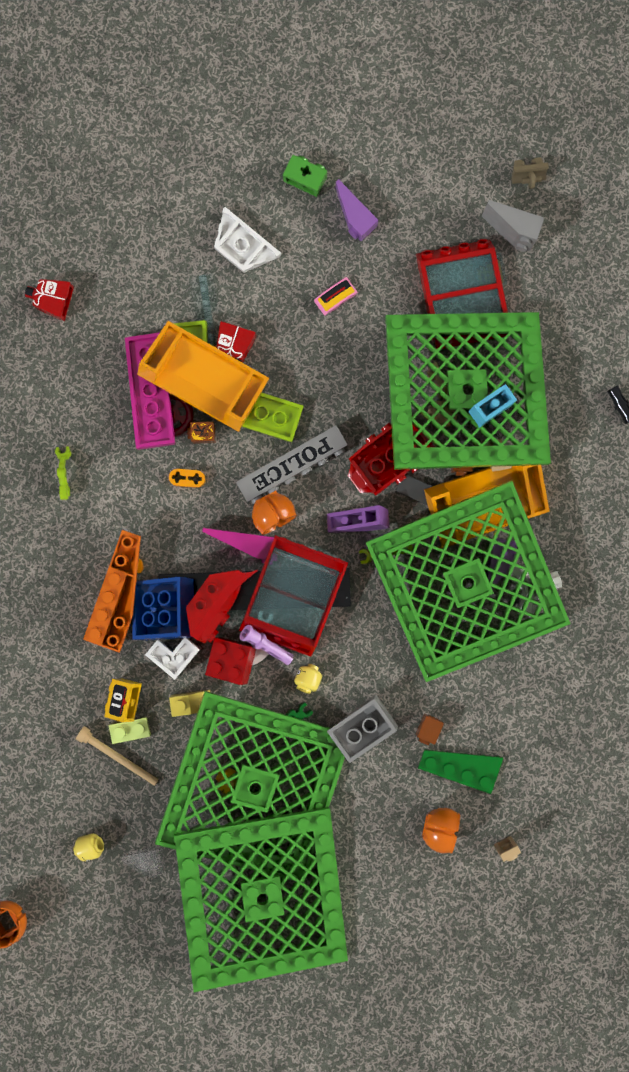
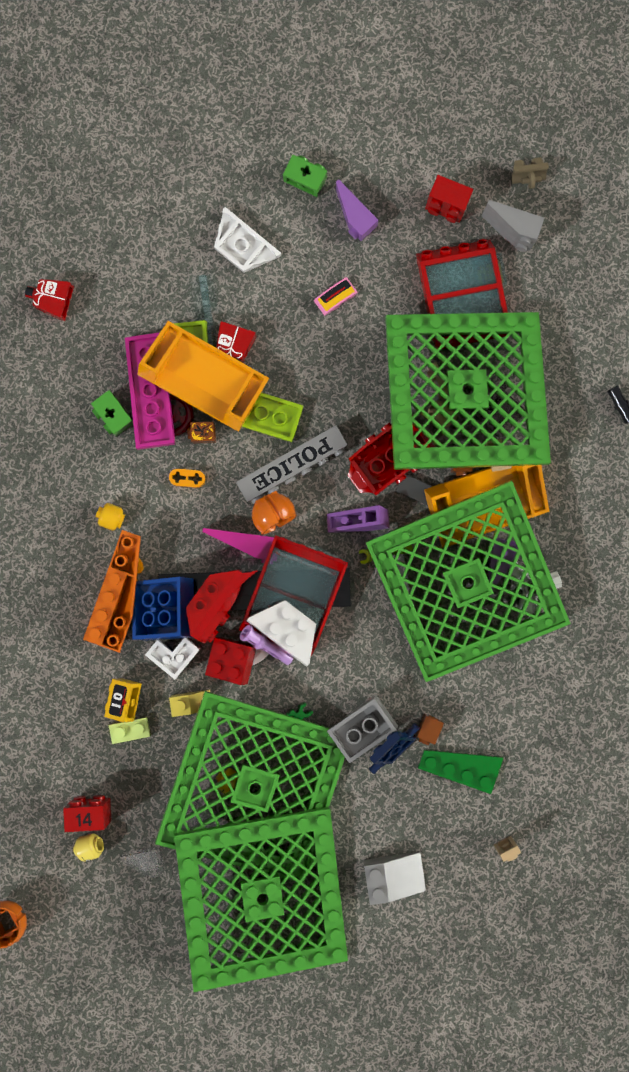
(64, 490): lime piece -> none
(86, 736): tan piece -> none
(87, 814): none -> red brick
(110, 516): none -> yellow head
(121, 419): none -> bright green brick
(287, 629): none -> white wing
(308, 678): light yellow head -> none
(394, 877): none -> slope
(395, 745): none -> dark blue plate
(440, 829): orange piece -> none
(448, 199): none -> red brick
(492, 405): medium azure brick -> none

